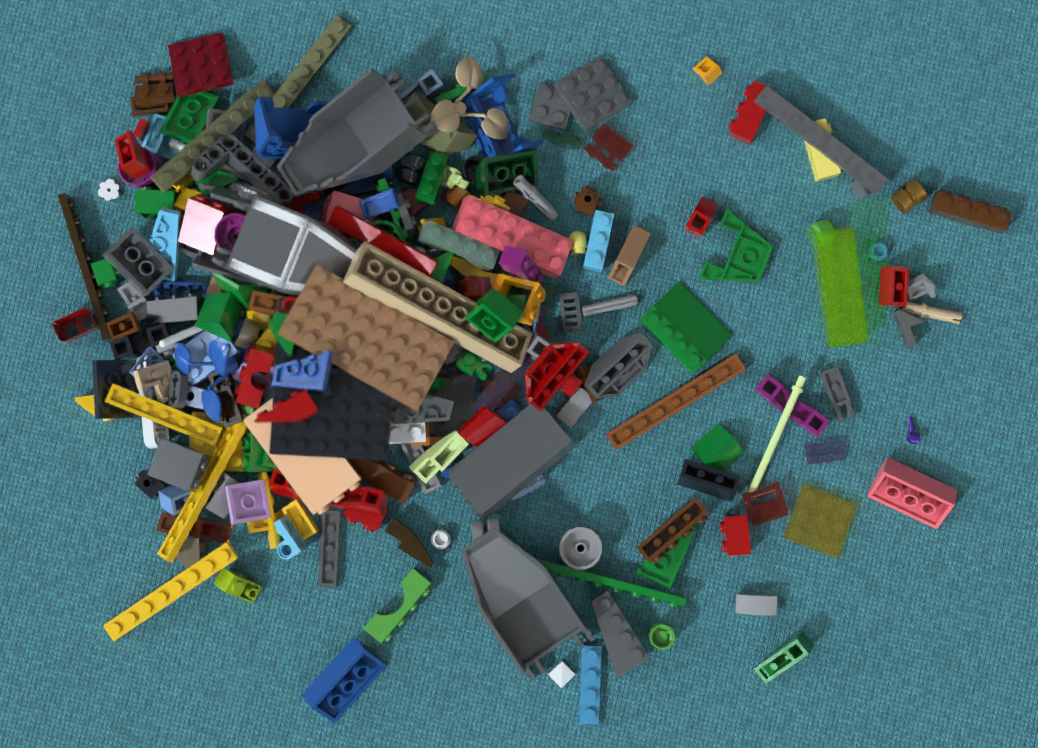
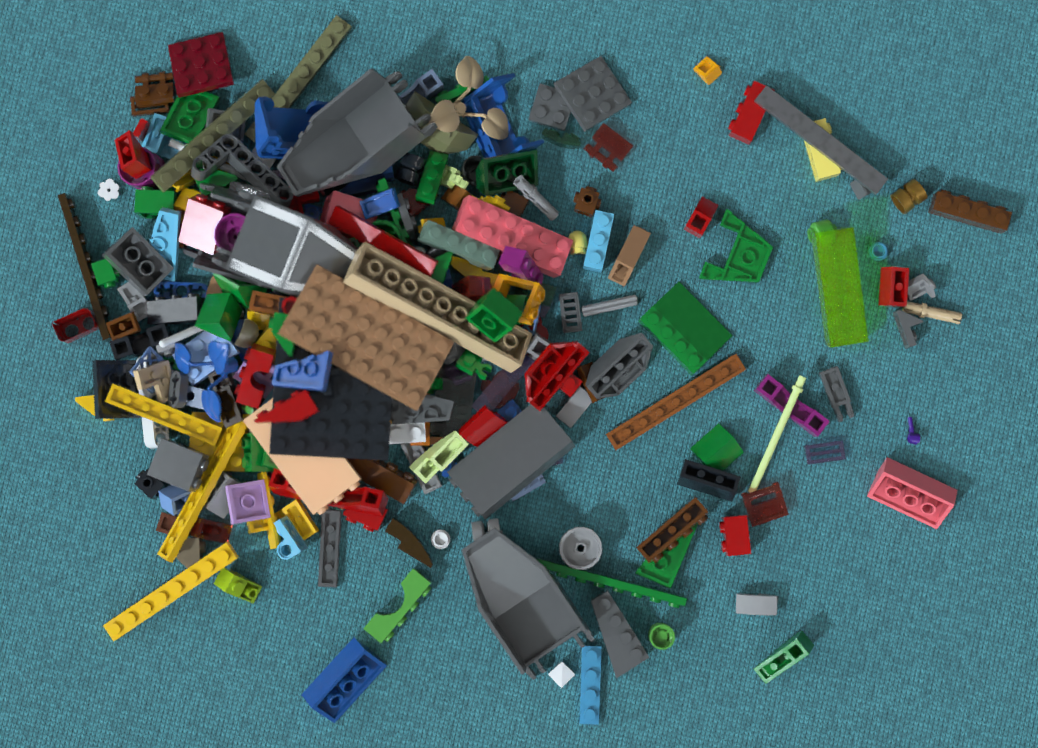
(819, 521): clear yellow plate -> none

